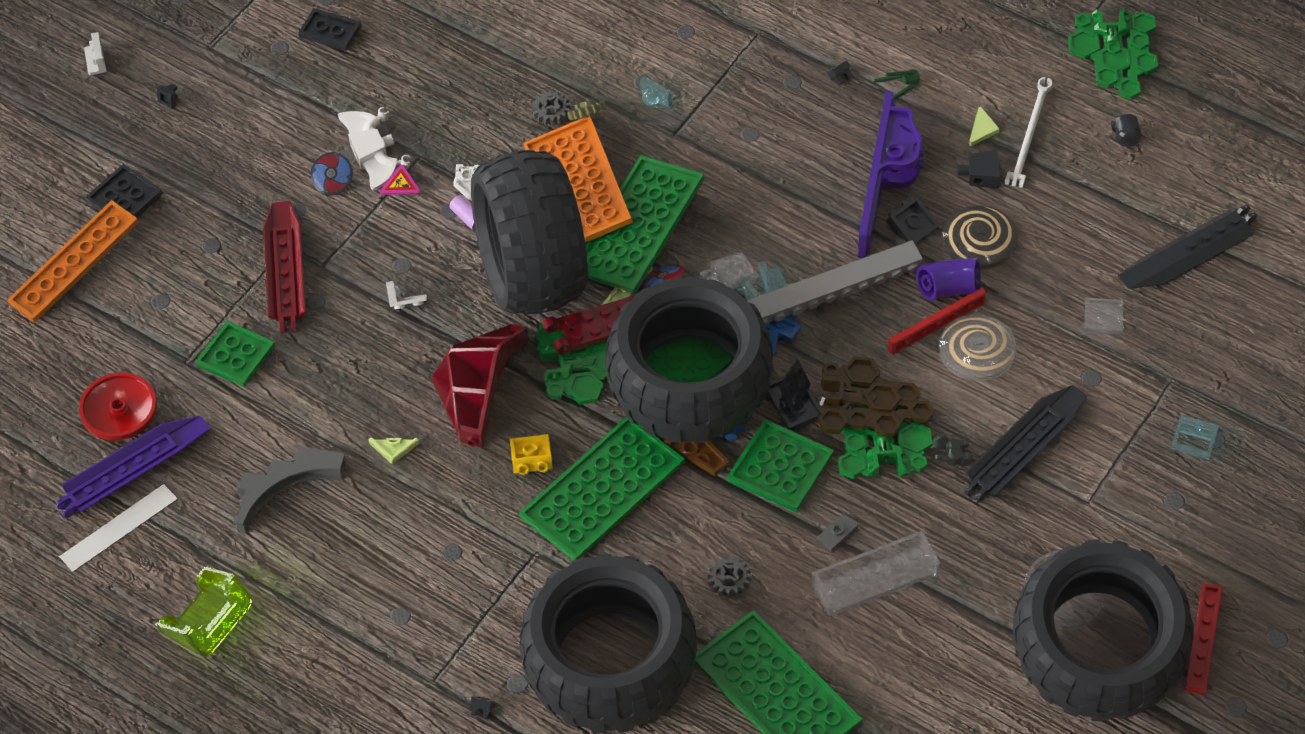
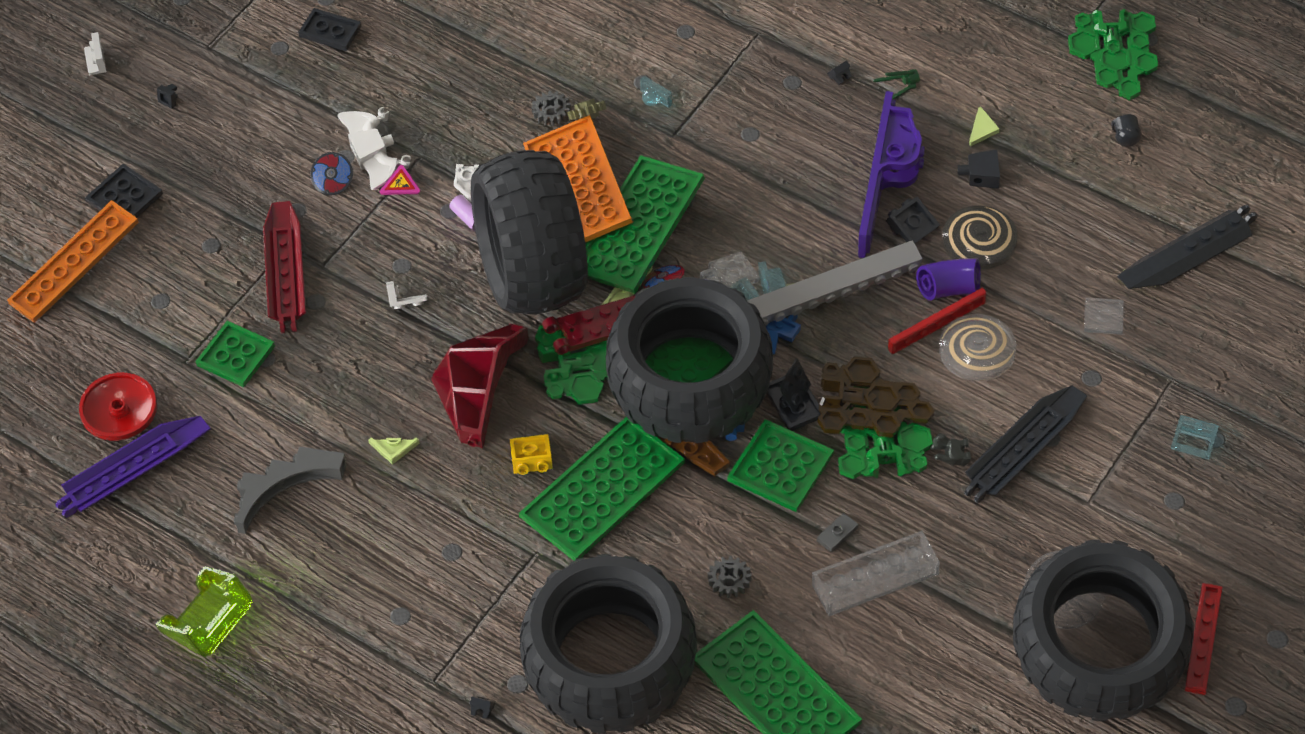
(118, 527): white sticker -> none
(1017, 176): white hinge -> none

